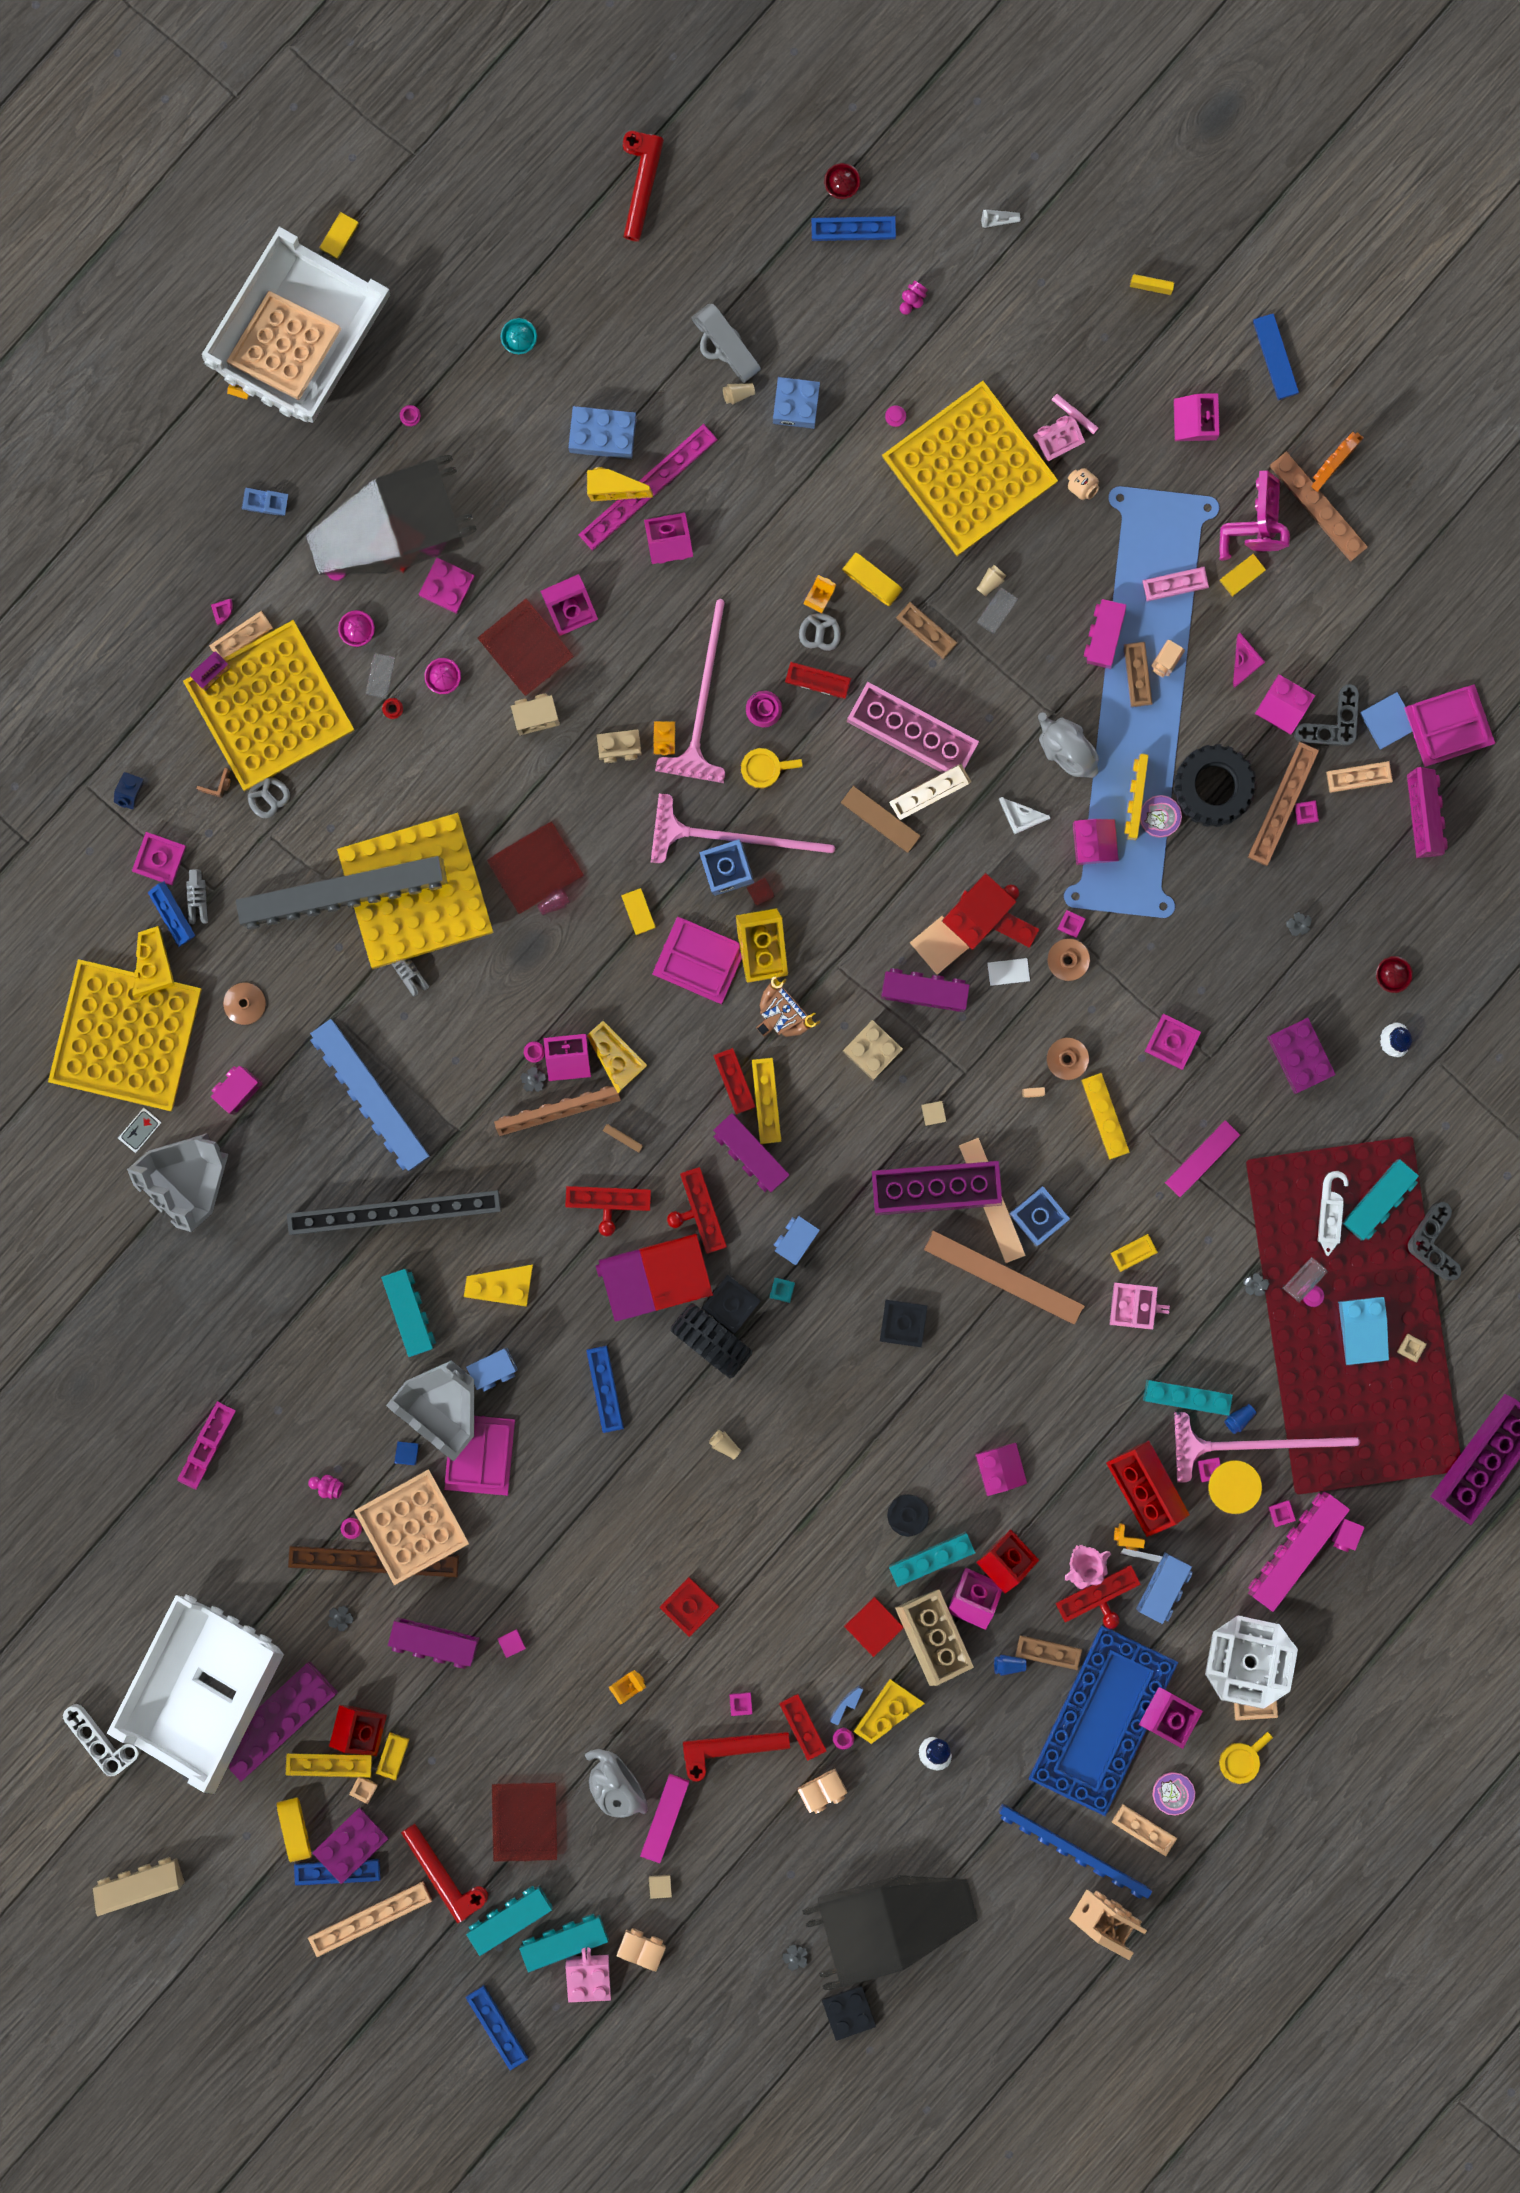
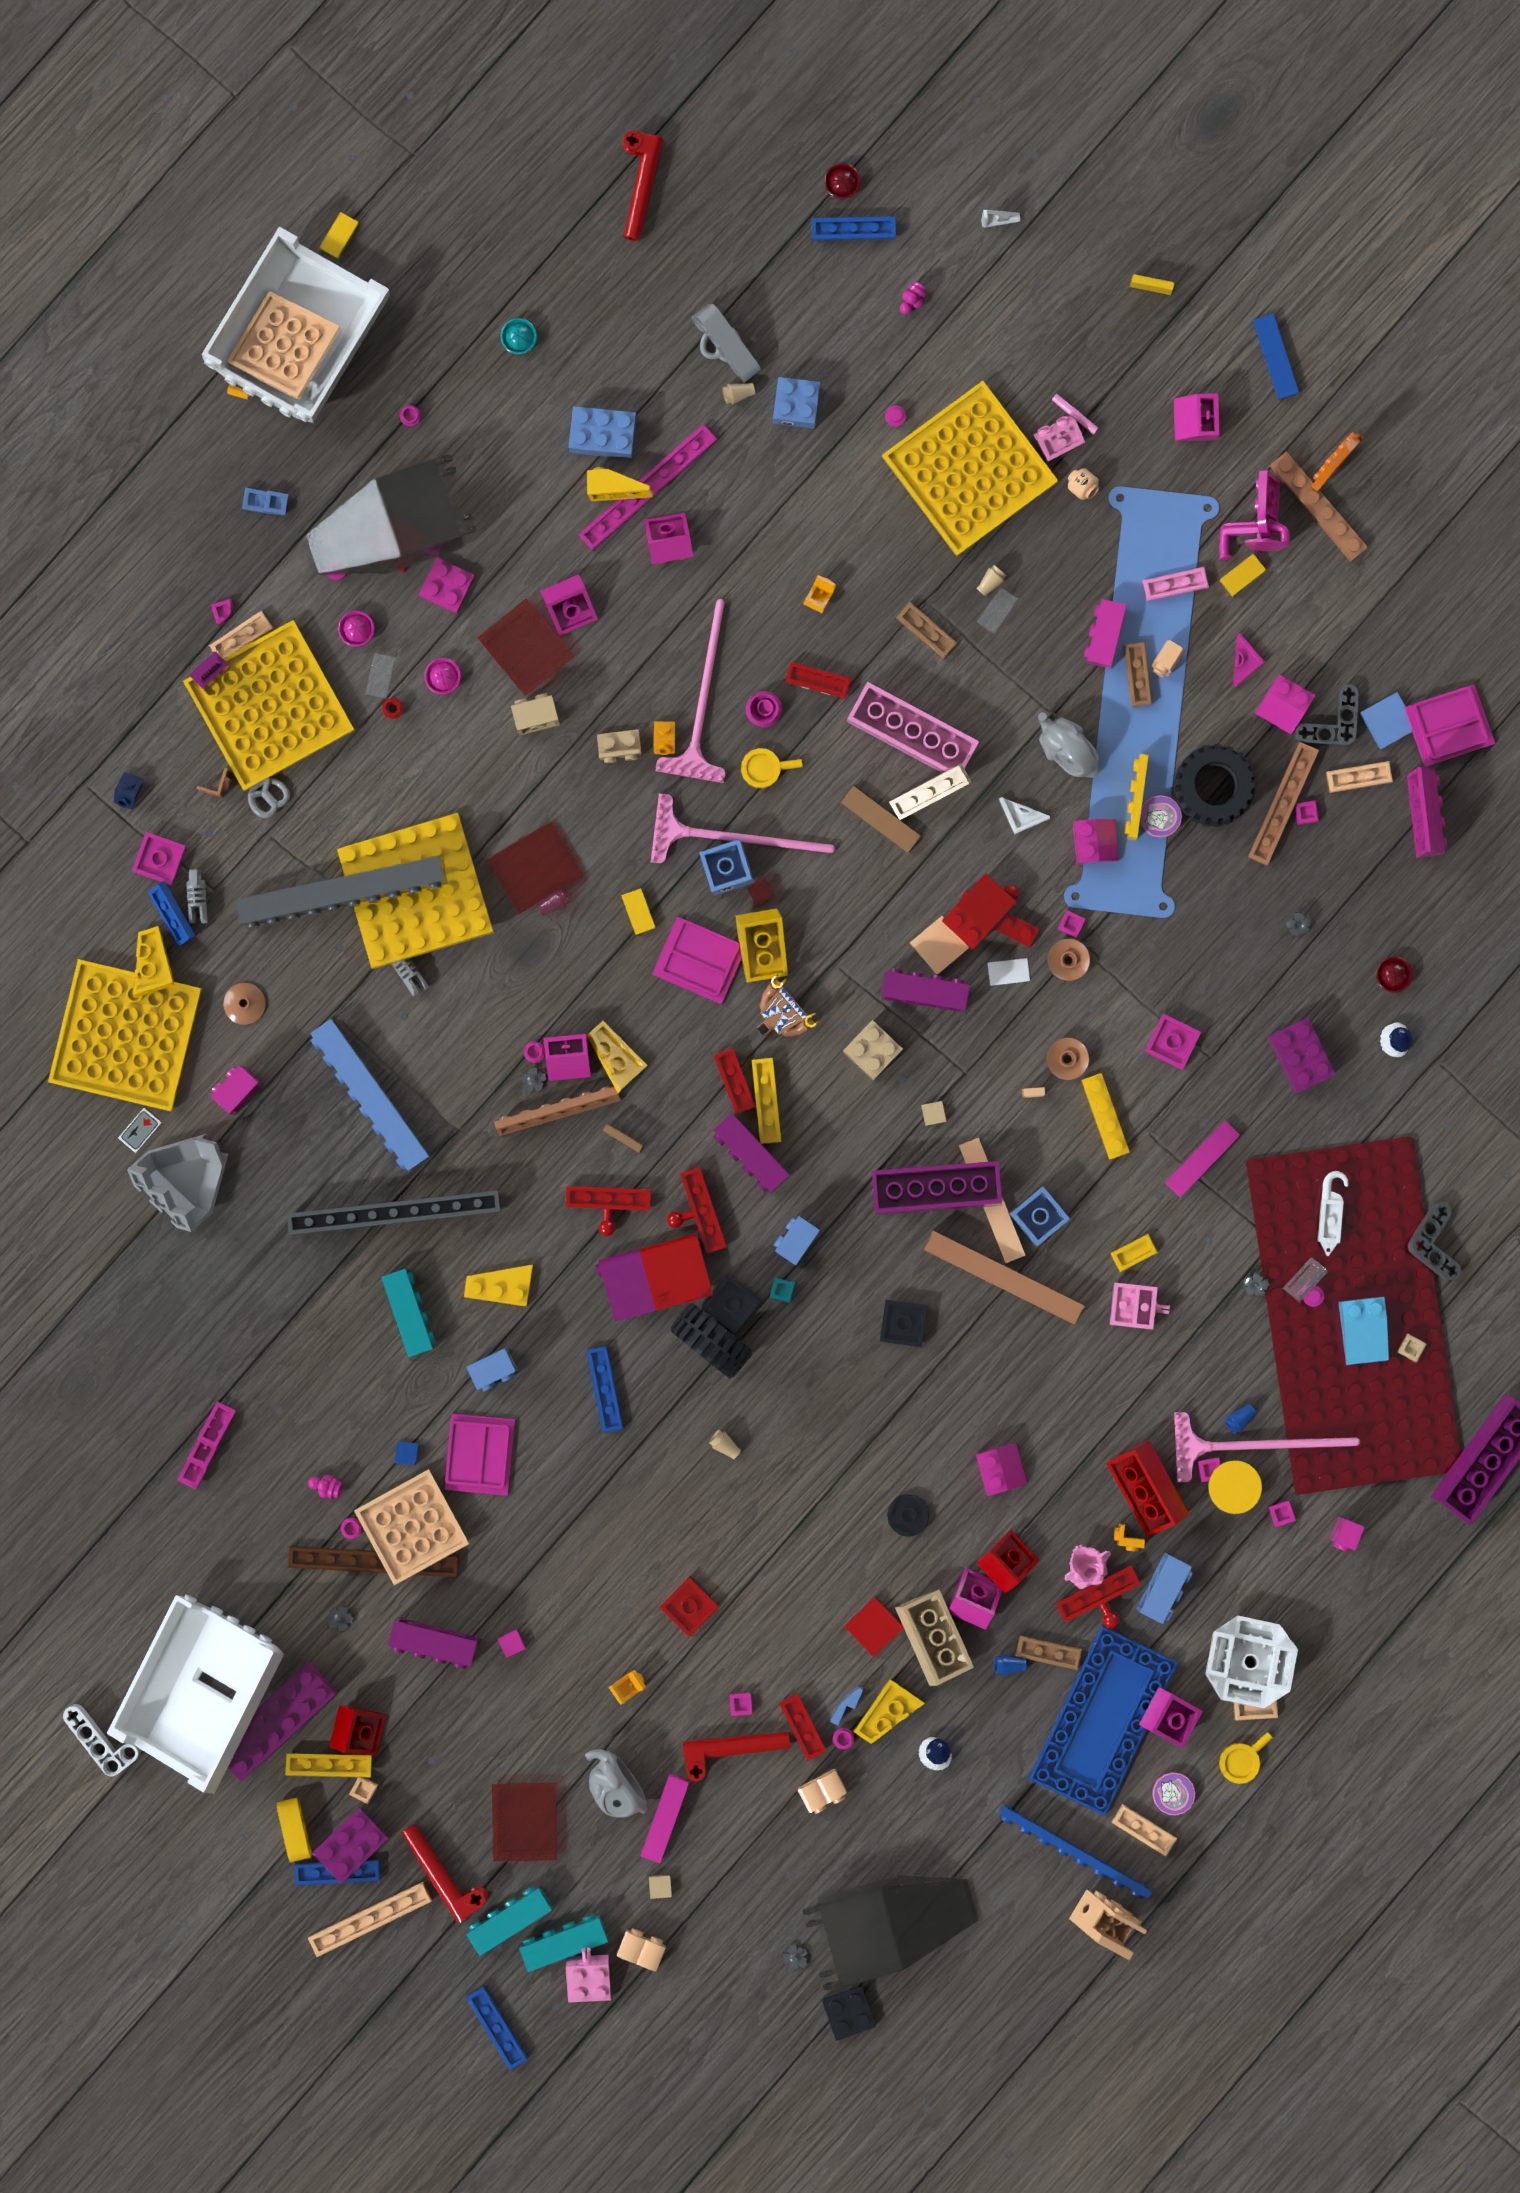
(137, 1886): tan slope -> none
(392, 1756): yellow tile -> none
(439, 1407): light grey panel -> none
(820, 631): light grey piece -> none
(872, 579): yellow beam -> none
(931, 1559): teal brick -> none
(1141, 1555): white sticker -> none
(1187, 1397): teal brick -> none
(1297, 1551): dark pink brick -> none
(1380, 1200): teal brick -> none

